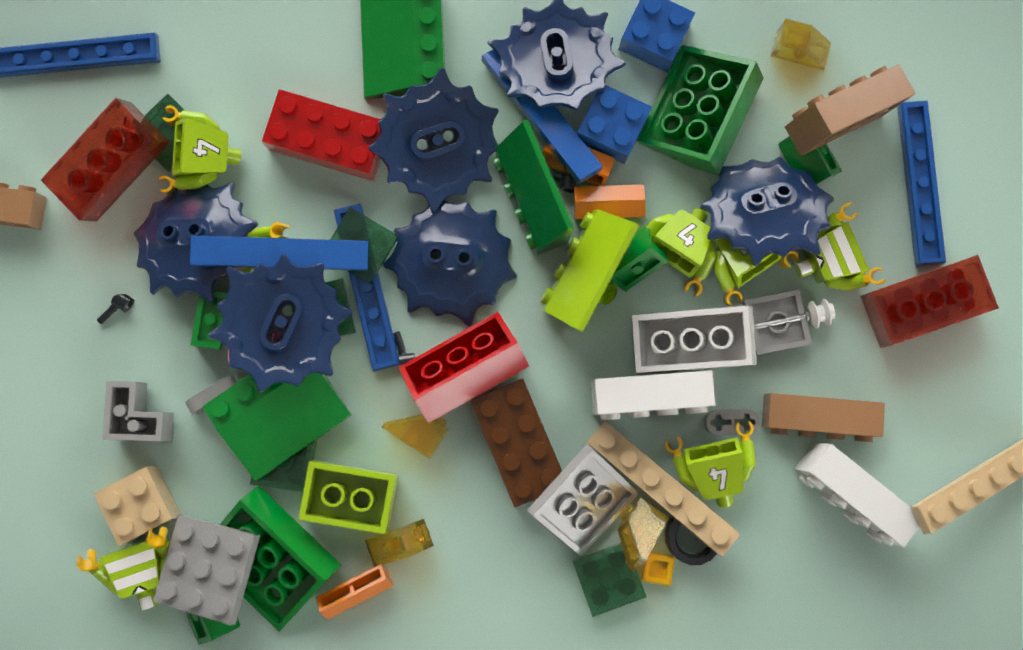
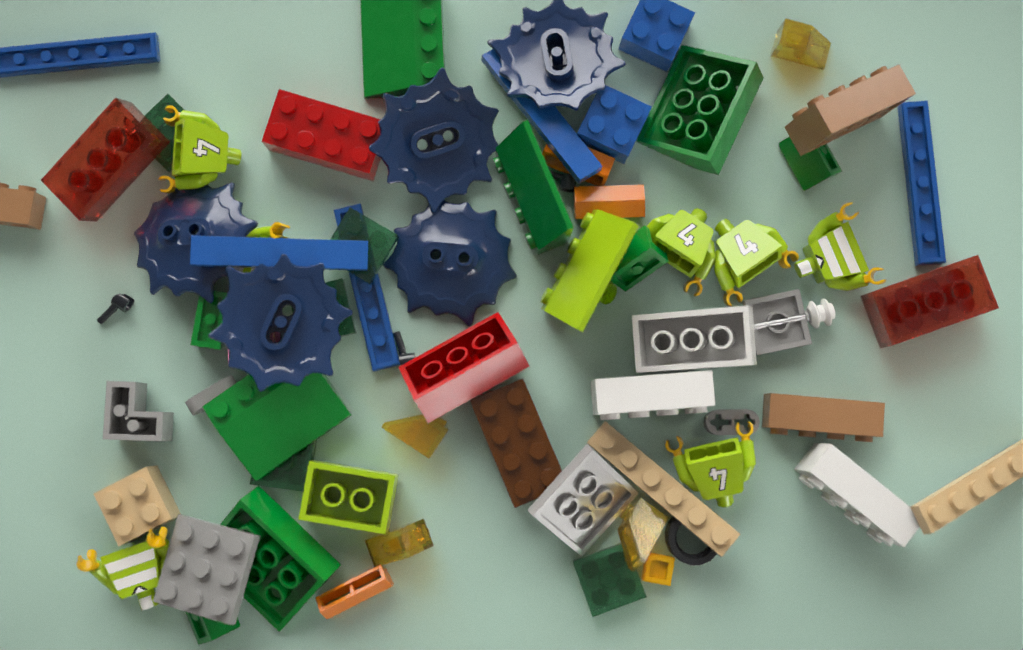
(767, 209): dark blue piece -> none

